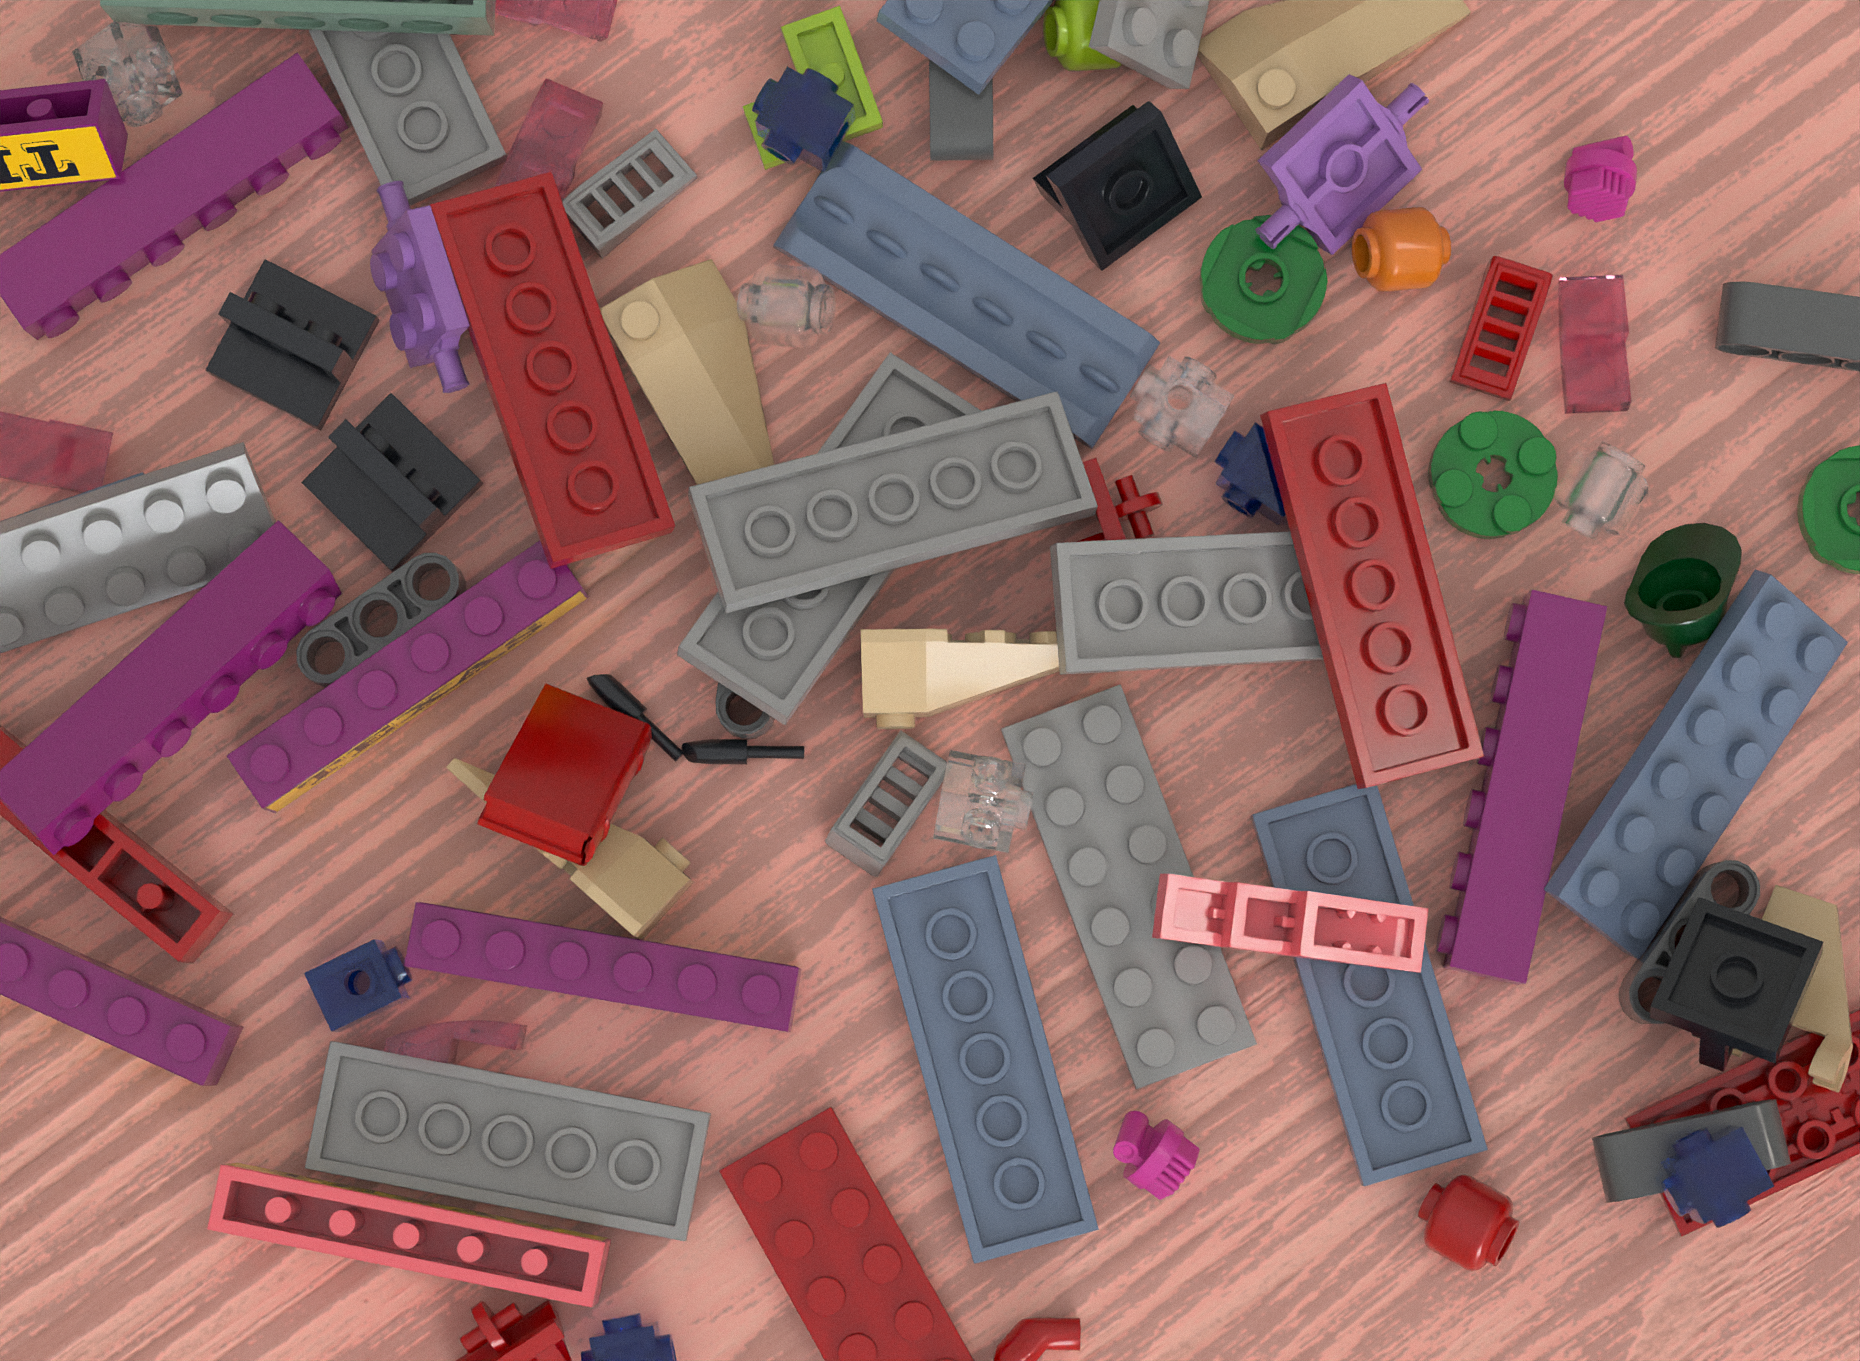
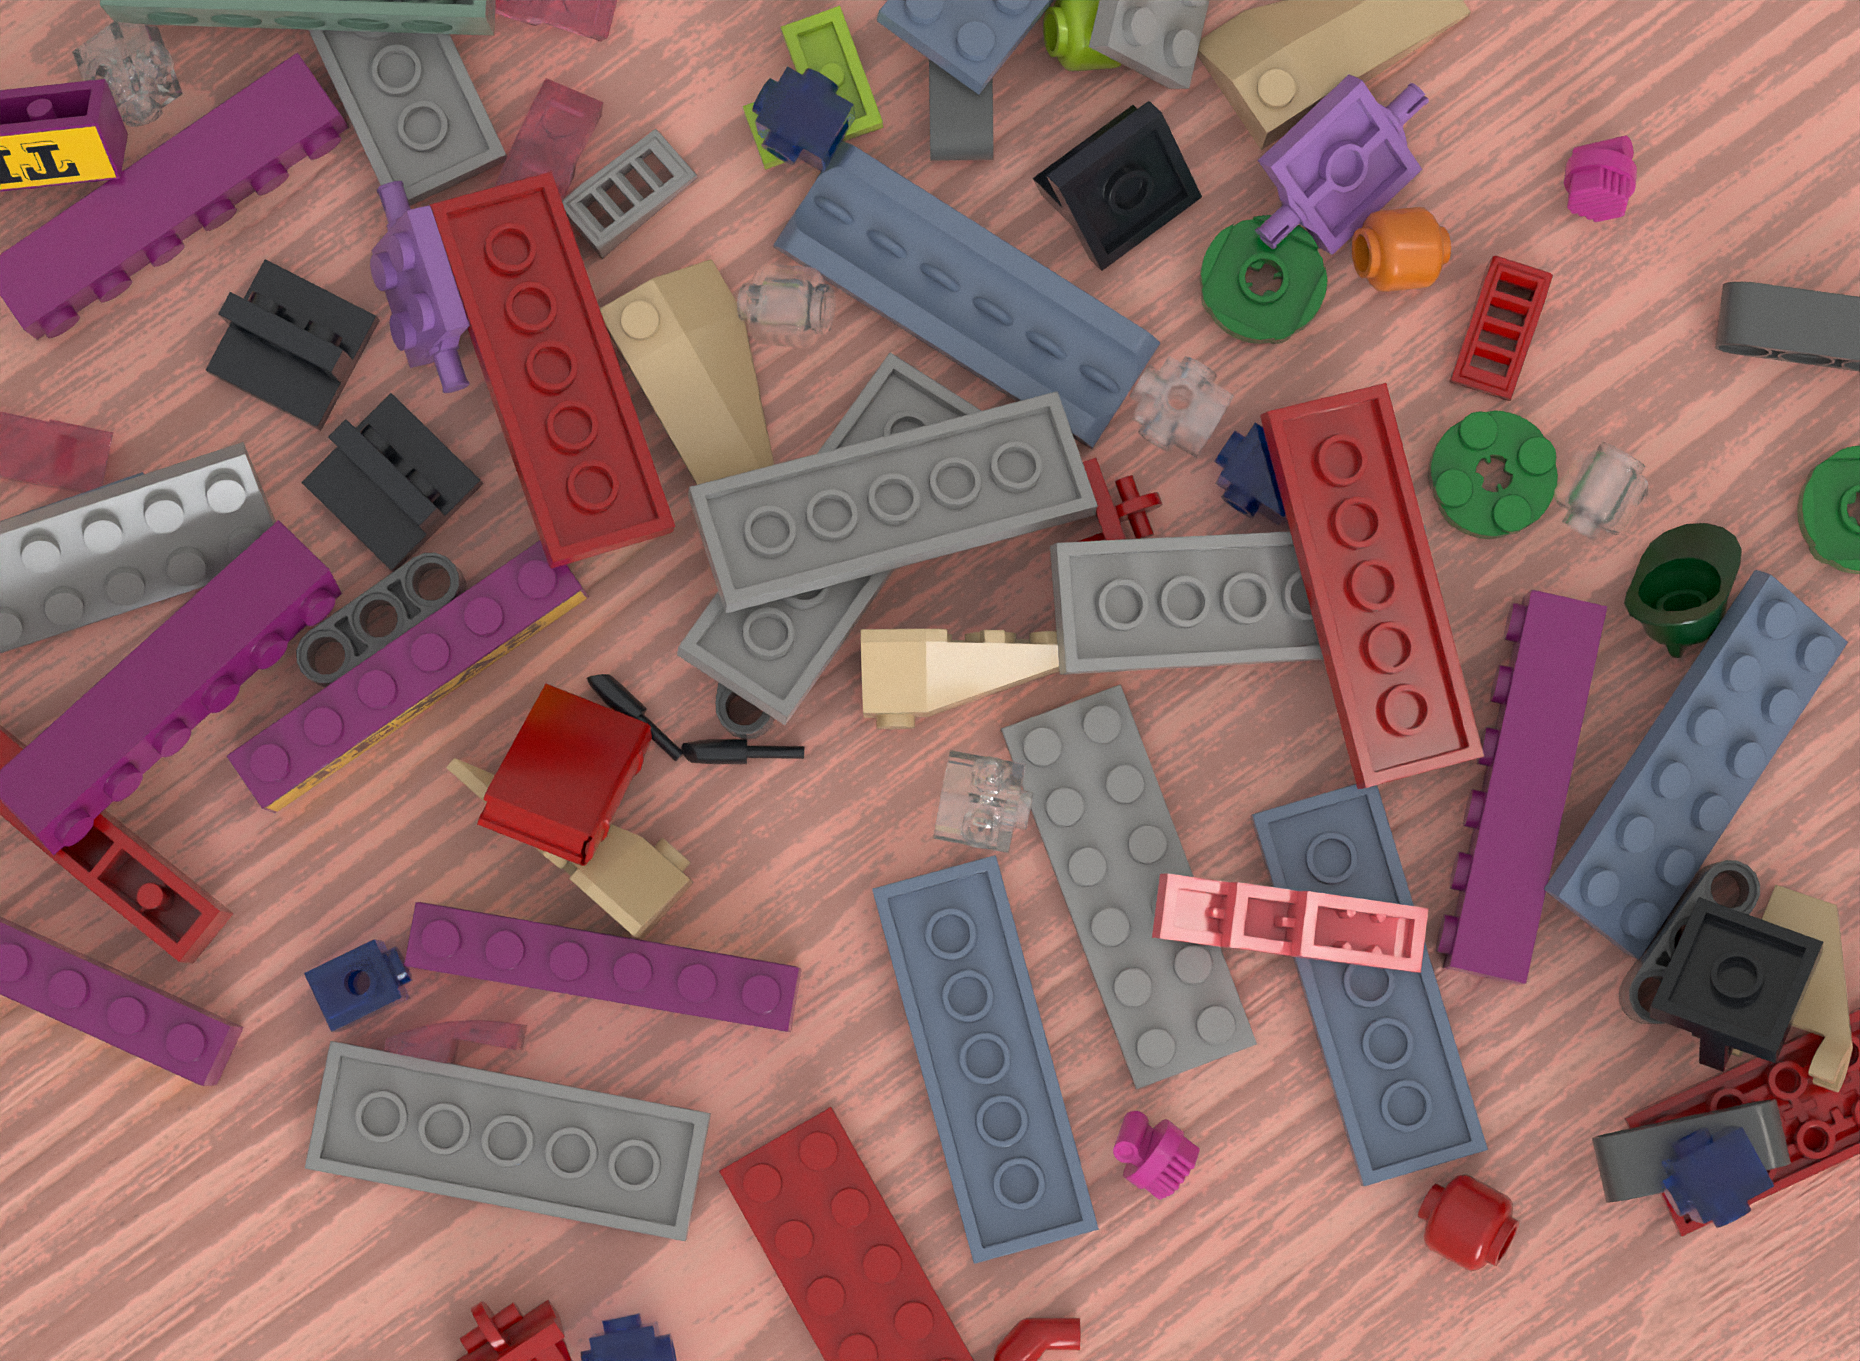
(409, 1234): coral brick -> none
(859, 848): light grey slope -> none
(1593, 344): clear pink slope -> none

